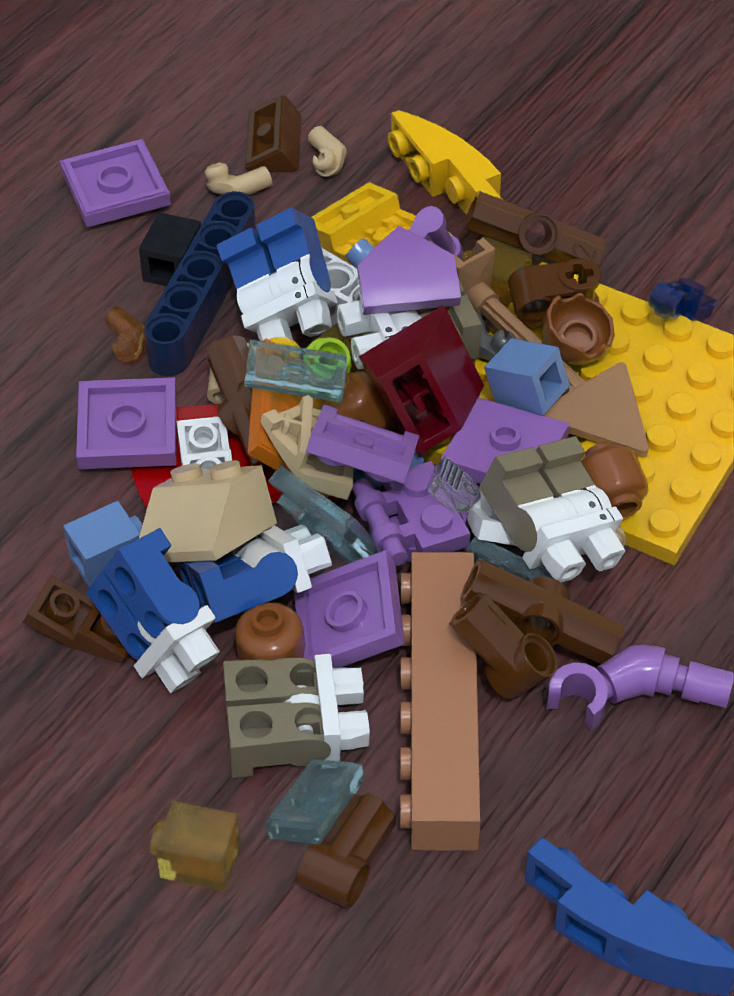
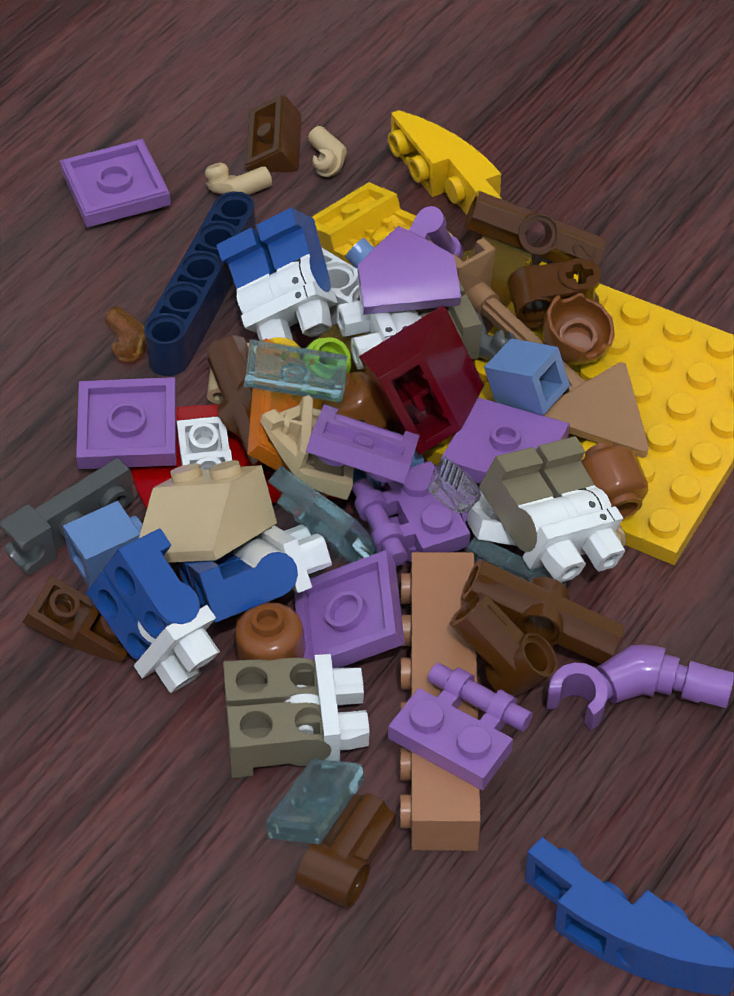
(41, 531): none -> dark grey plate
(165, 246): black brick -> none
(196, 845): clear yellow brick -> none
(452, 738): none -> medium lavender plate
(681, 298): clear blue plate -> none

